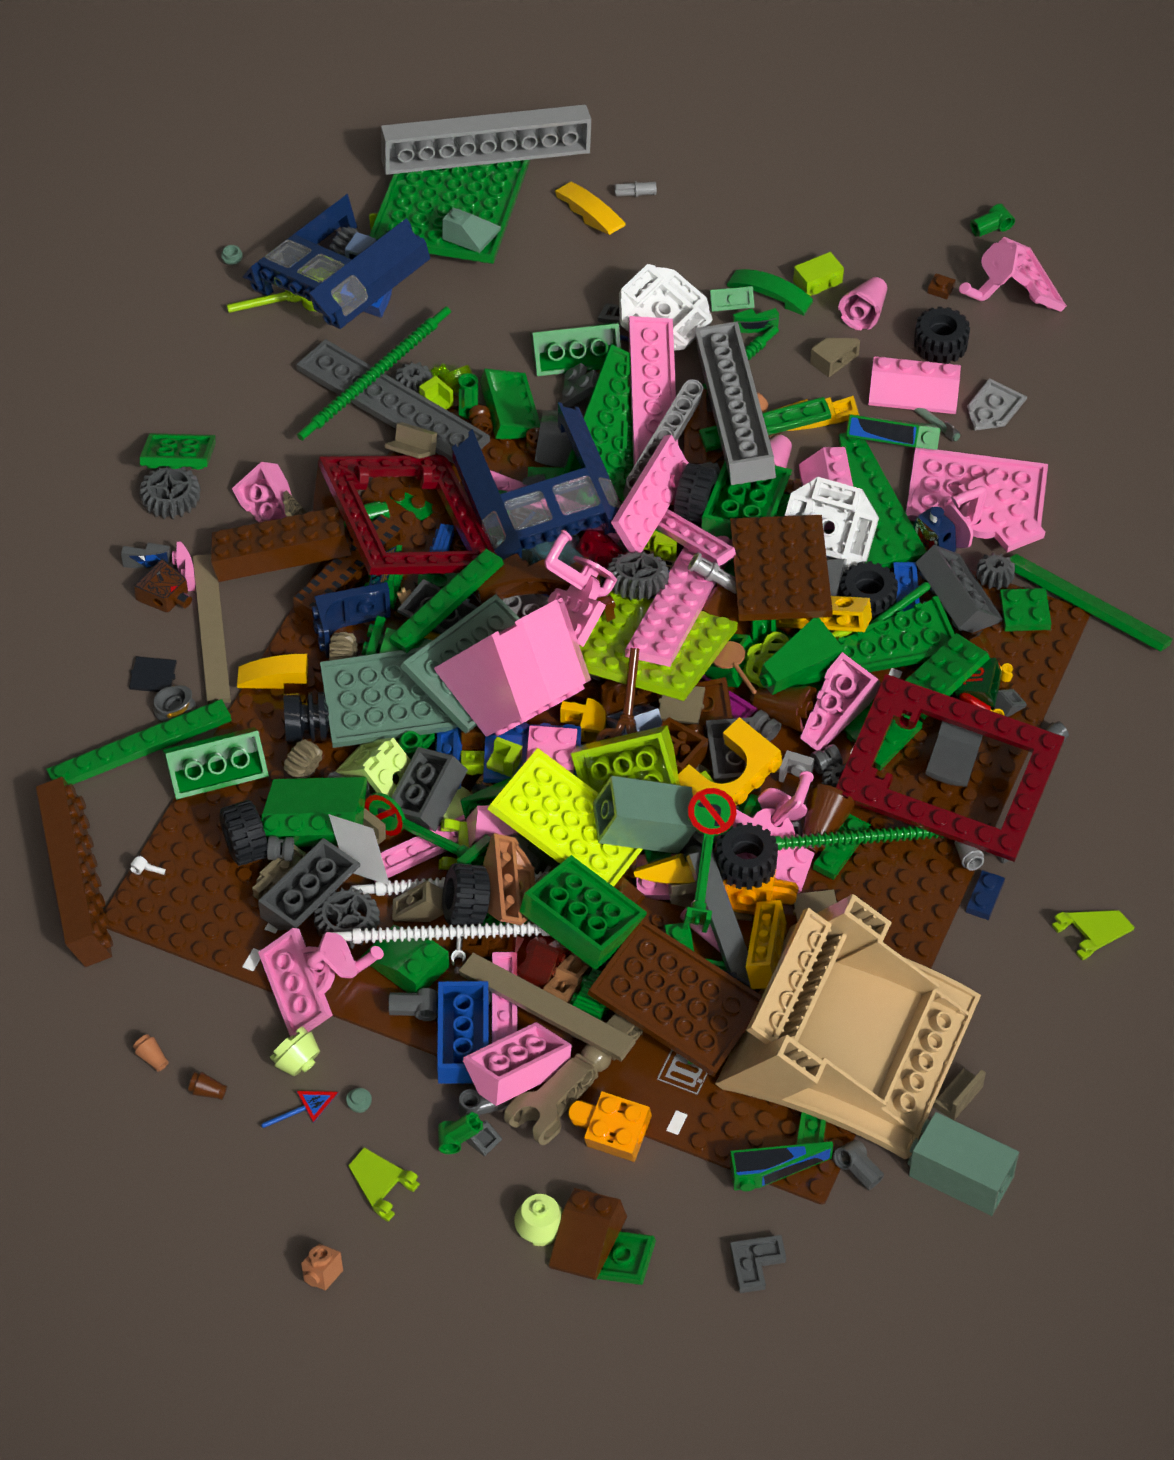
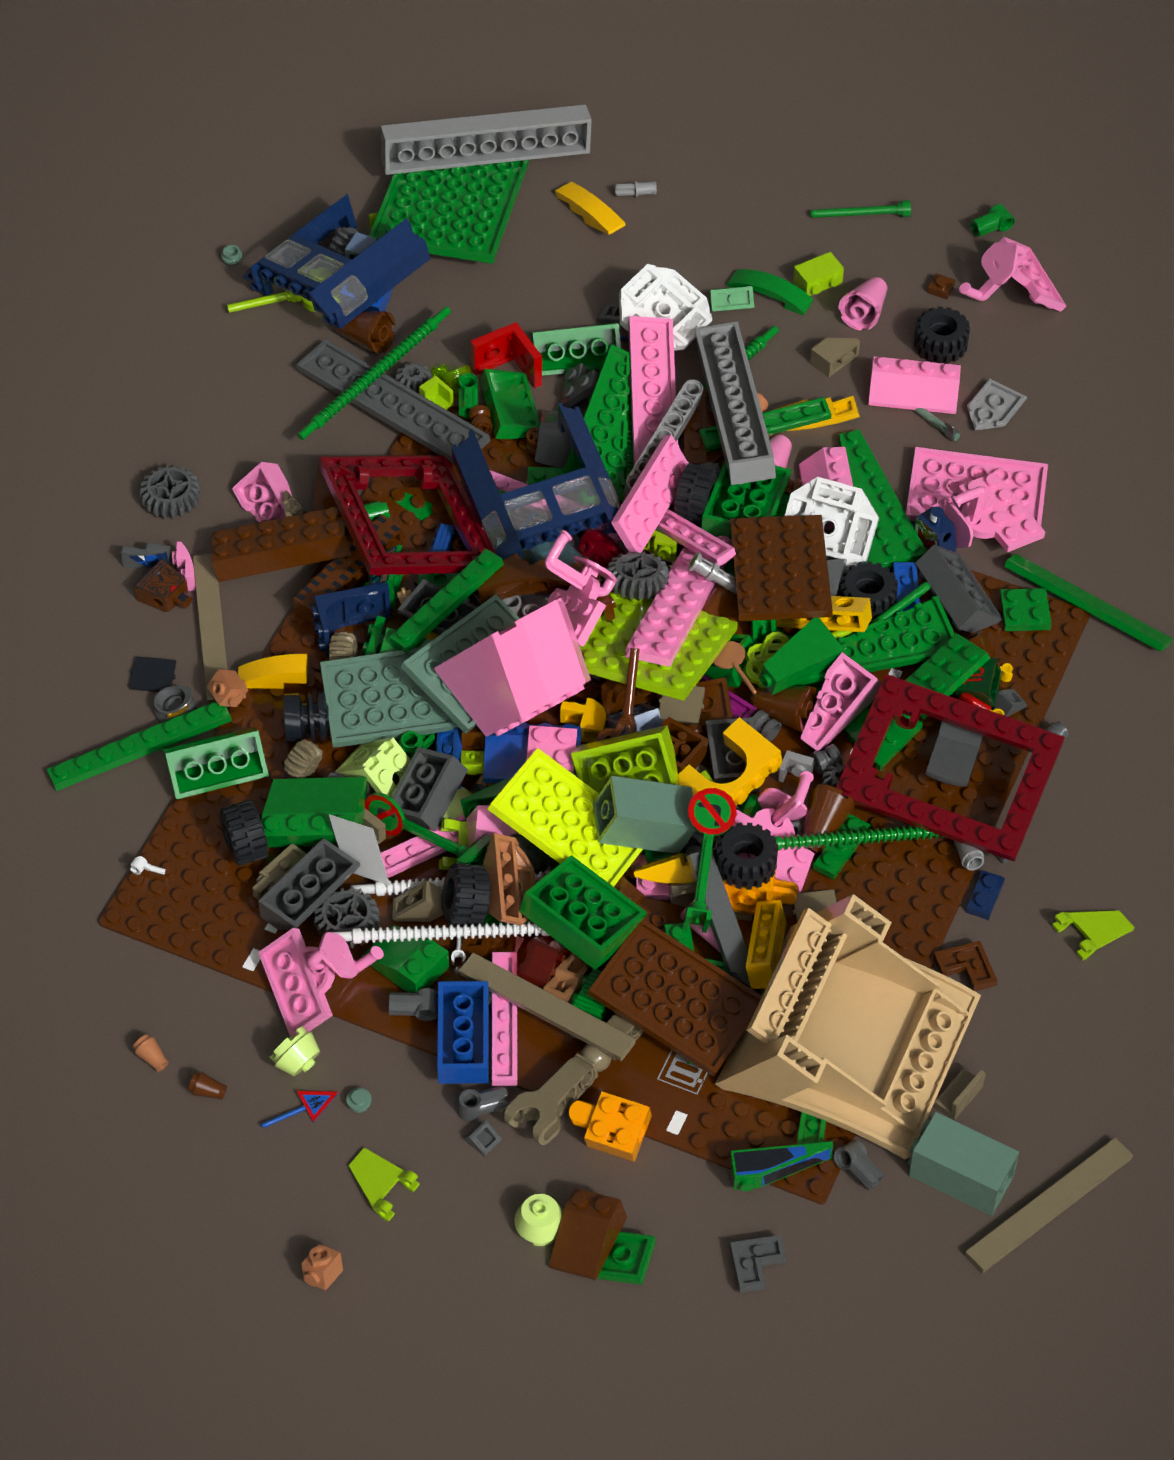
(74, 872): reddish brown brick -> none
(177, 450): green plate -> none
(227, 688): none -> nougat brick
(275, 848): dark grey wheel -> none
(371, 330): none -> reddish brown cone
(413, 441): dark tan panel -> none
(454, 1133): green piece -> none
(468, 230): sand green slope -> none
(505, 757): lime panel -> none
(507, 345): none -> red bracket
(517, 1063): bright pink slope -> none
(534, 479): dark grey slope -> none
(753, 323): green slope -> none
(893, 431): slope -> none
(902, 208): none -> green piece
(968, 959): none -> reddish brown plate
(995, 571): dark grey gear -> none
(1048, 1205): none -> dark tan tile

